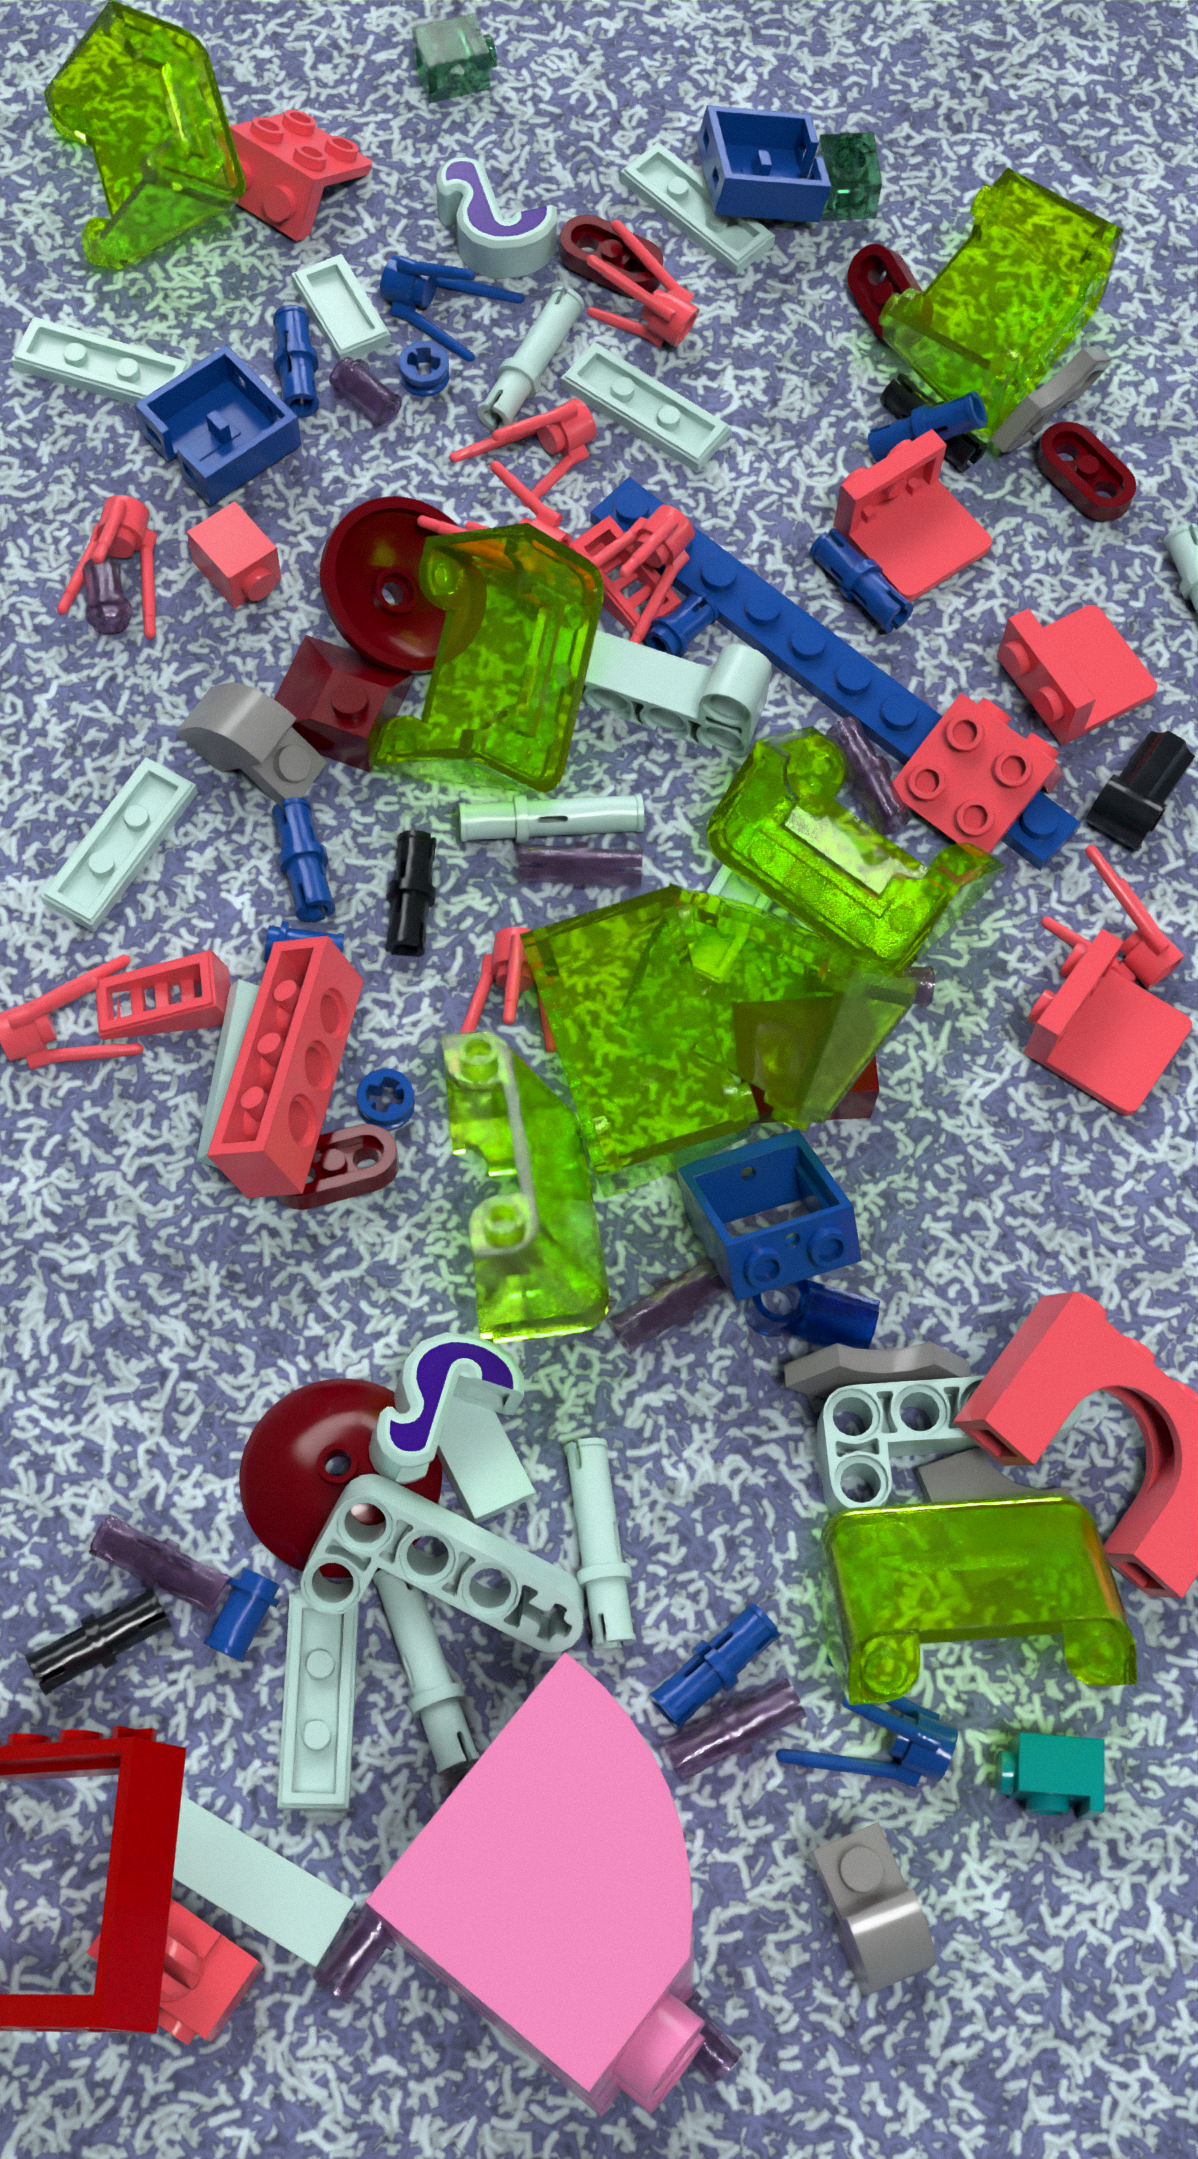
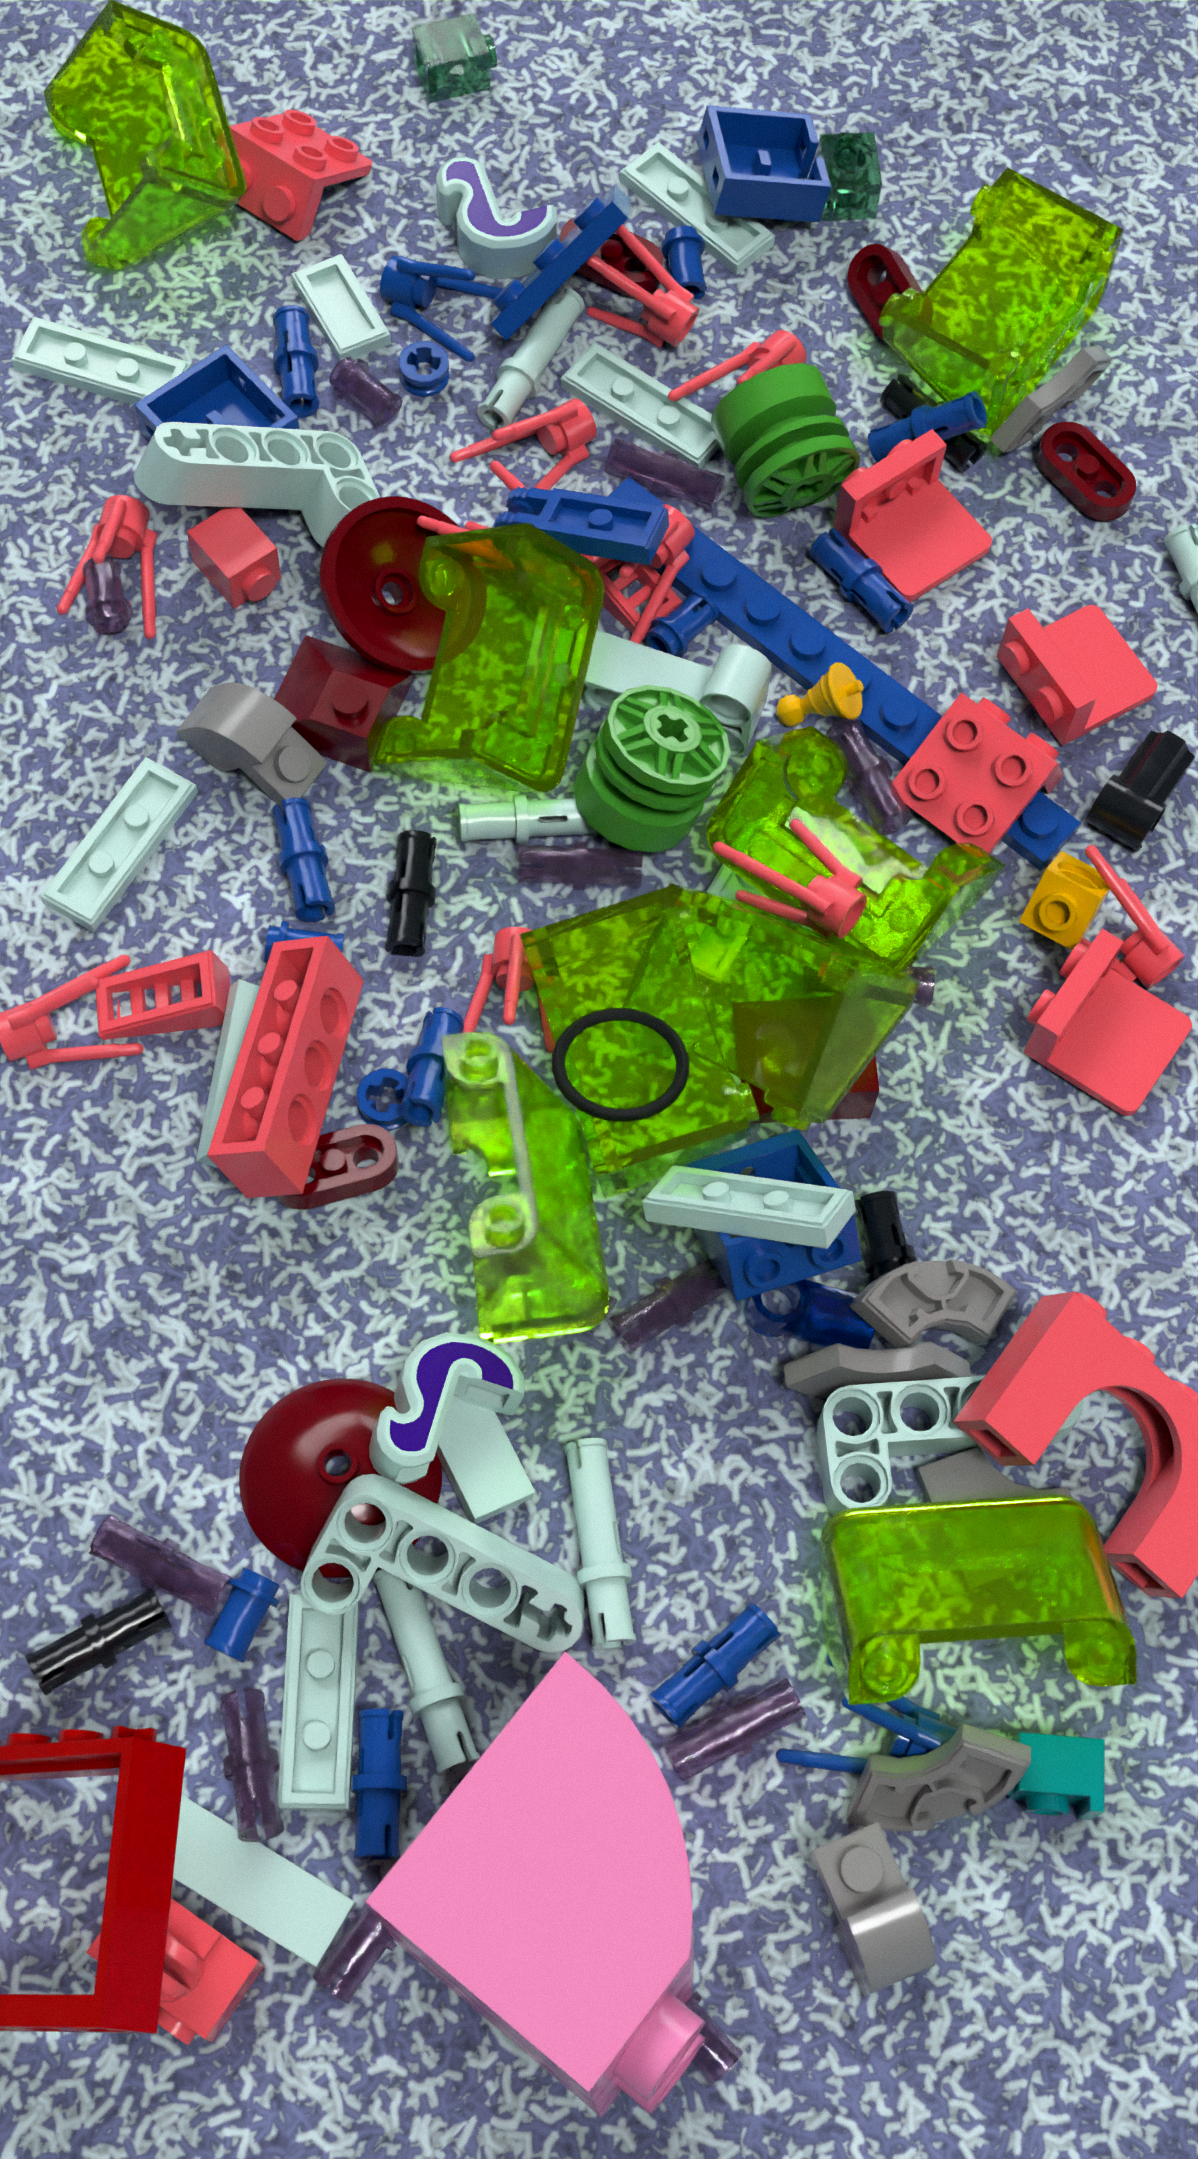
(251, 1765): none -> clear purple pin
(256, 469): none -> light aqua beam
(378, 1784): none -> blue pin
(425, 1068): none -> blue pin
(560, 260): none -> blue wing
(590, 522): none -> blue hinge
(616, 1114): none -> black tyre
(651, 768): none -> bright green wheel
(664, 474): none -> clear purple pin
(683, 251): none -> blue pin
(749, 1206): none -> light aqua tile
(776, 350): none -> coral plant
(784, 439): none -> bright green wheel
(830, 903): none -> coral plant
(833, 695): none -> yellow piece
(883, 1233): none -> black pin
(936, 1296): none -> light grey tile
(949, 1781): none -> light grey tile
(1066, 901): none -> yellow brick

